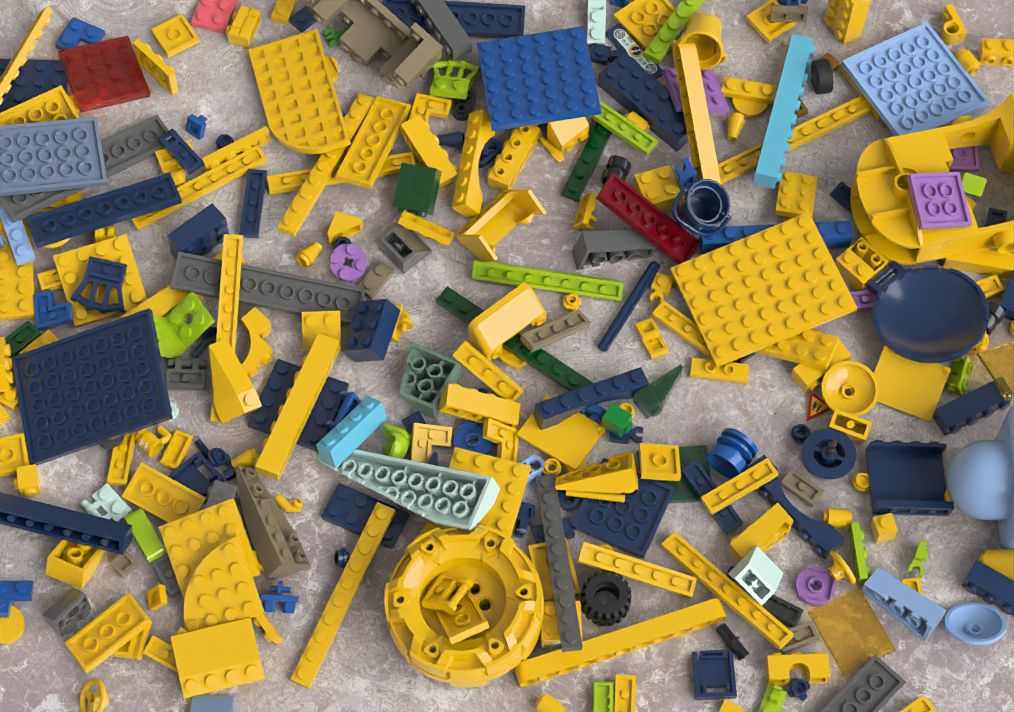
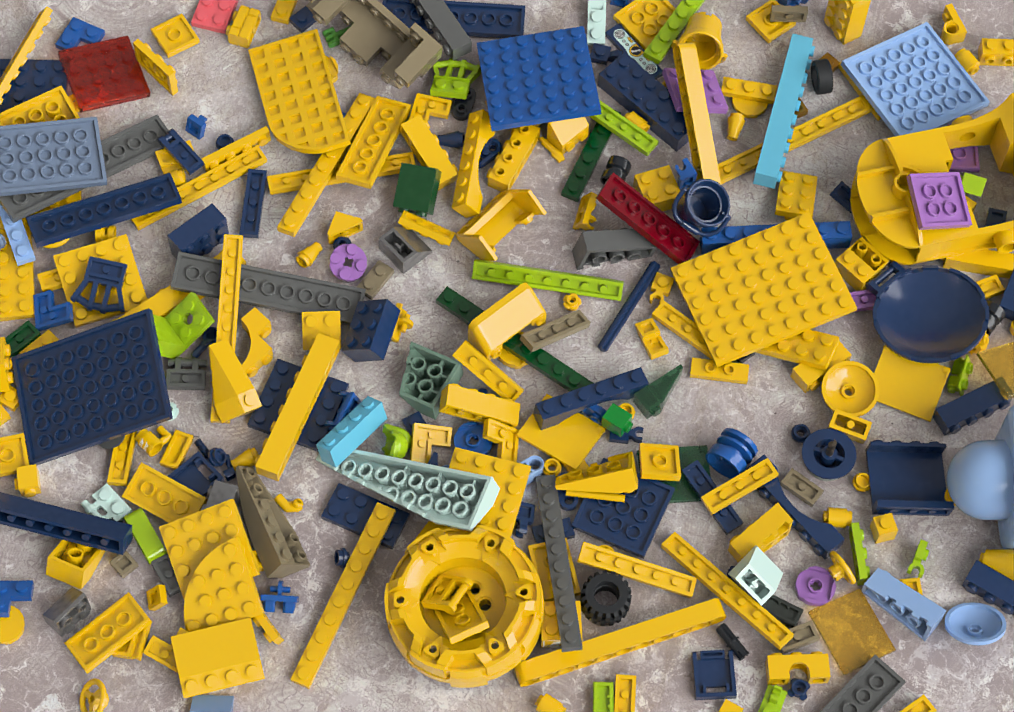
(816, 406): piece -> none

